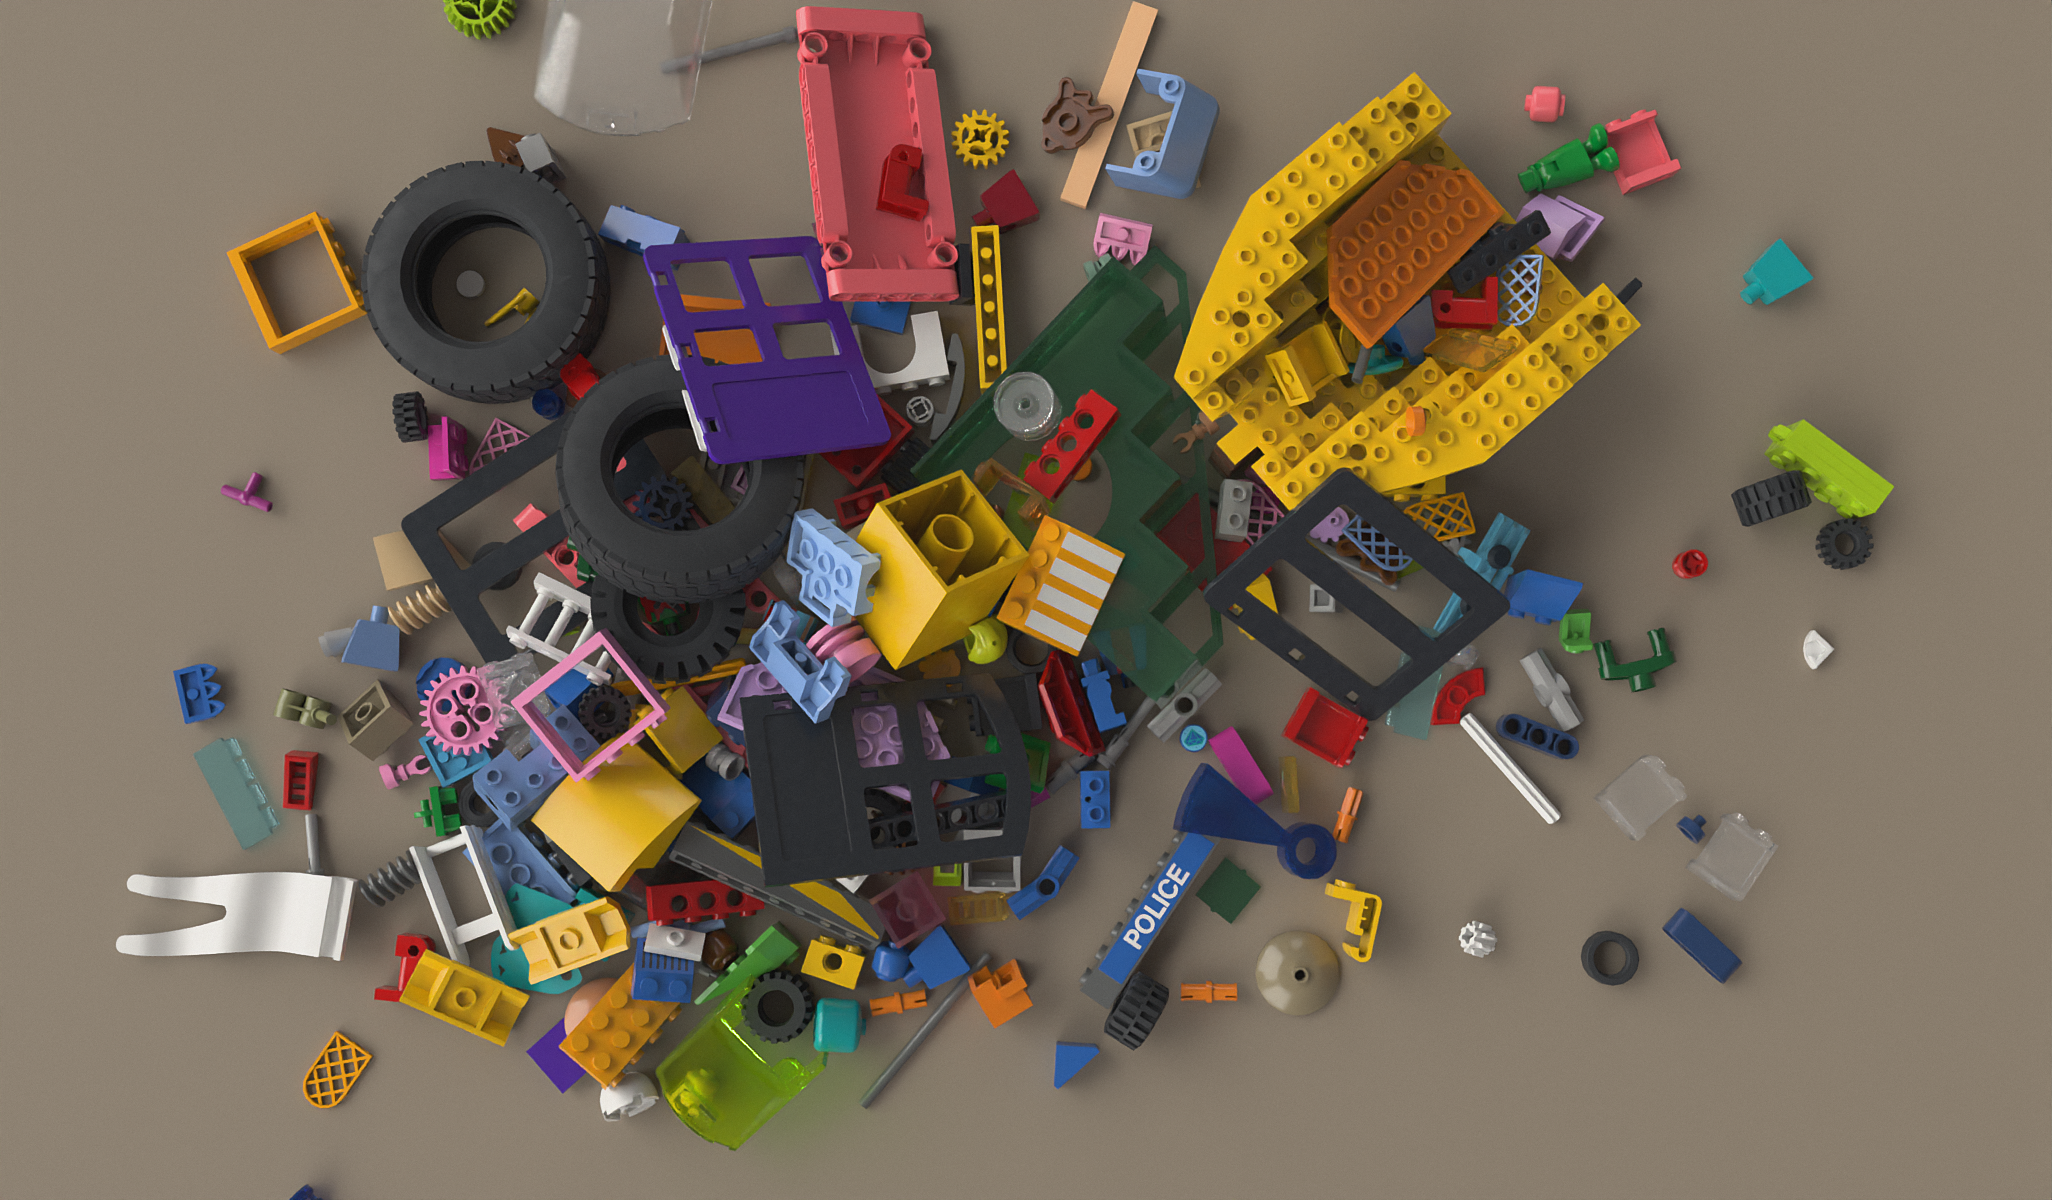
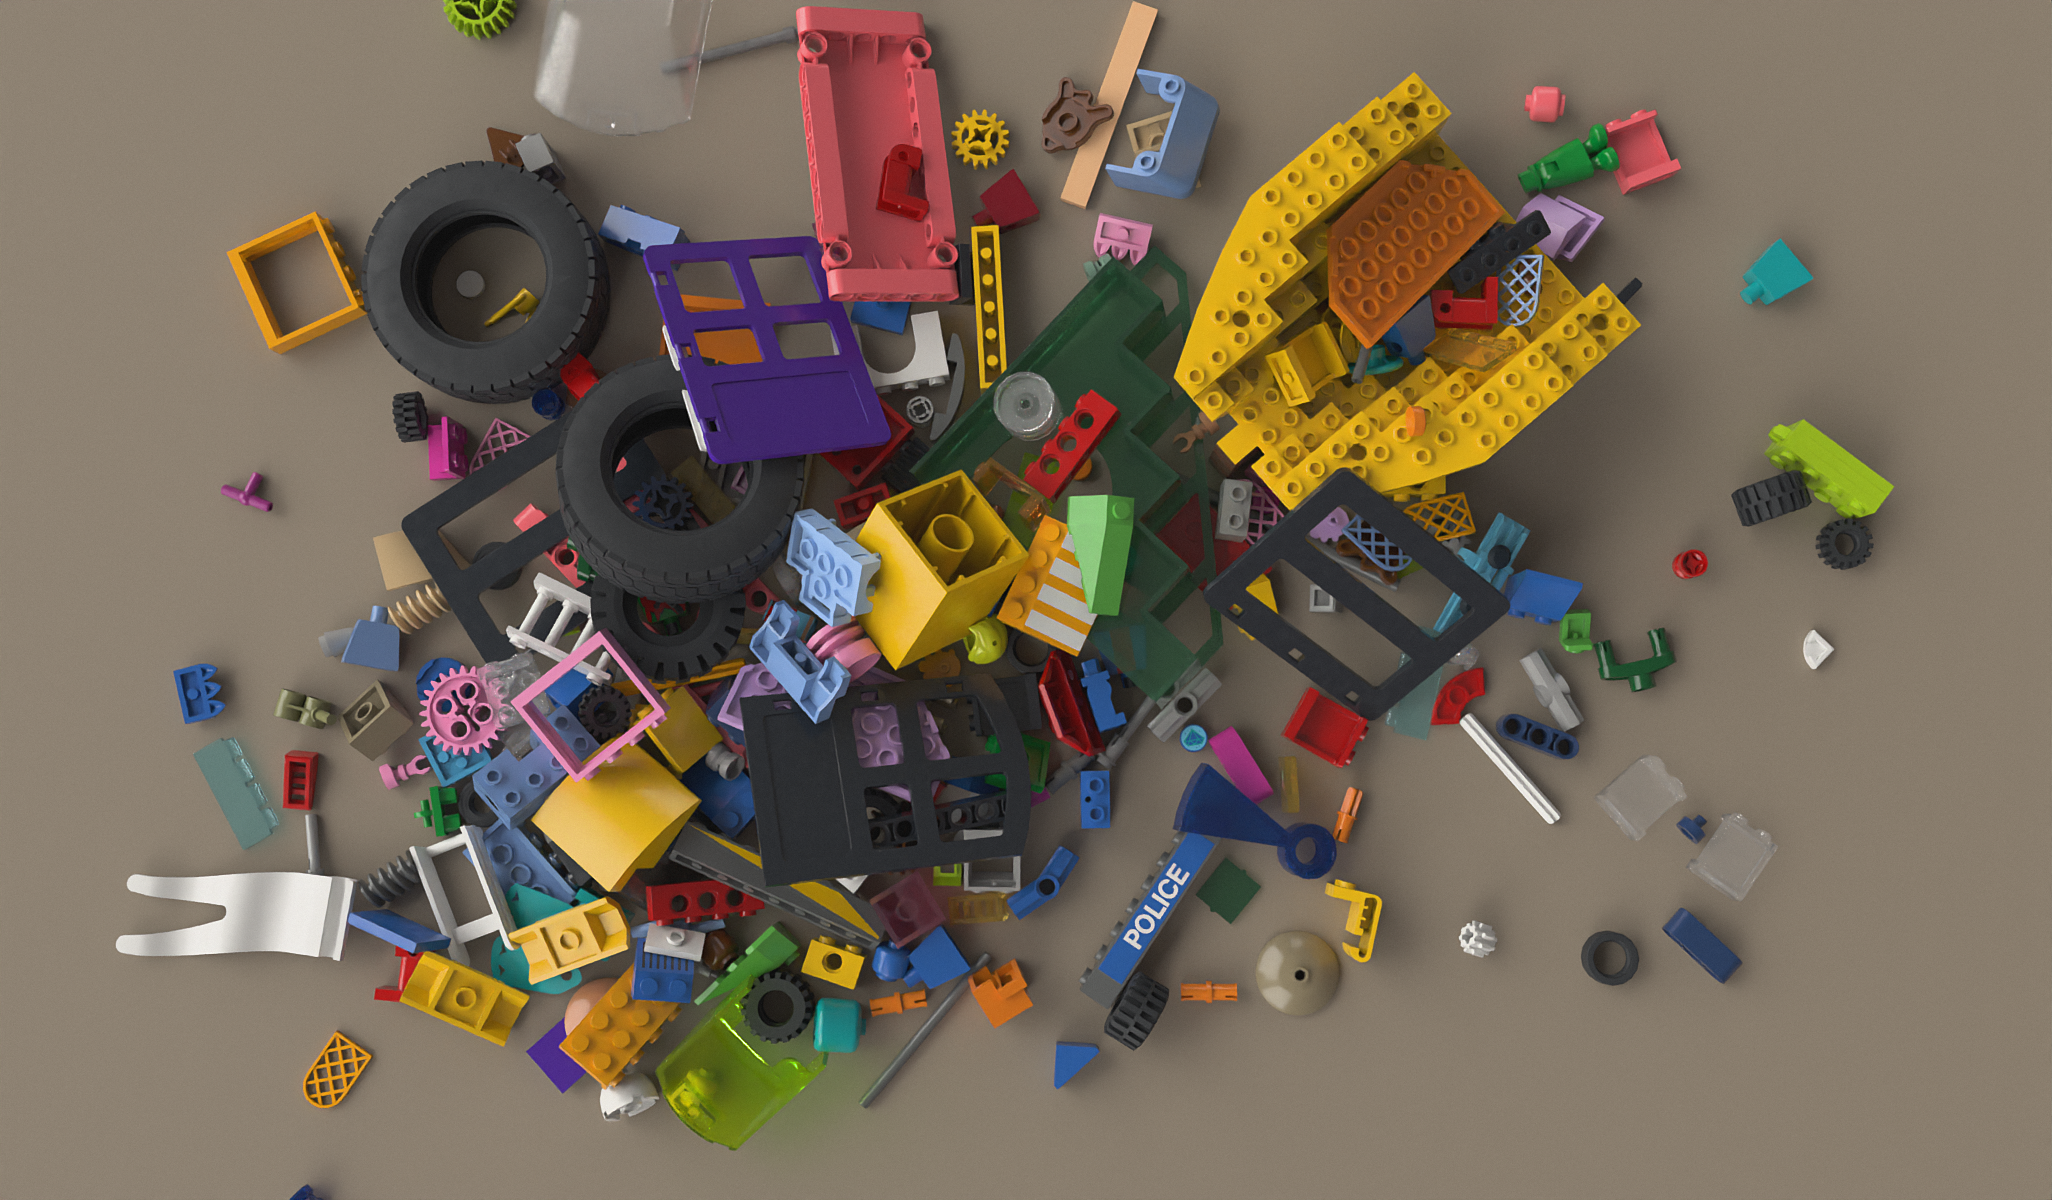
(399, 930): none -> blue tile
(1101, 539): none -> bright green wedge

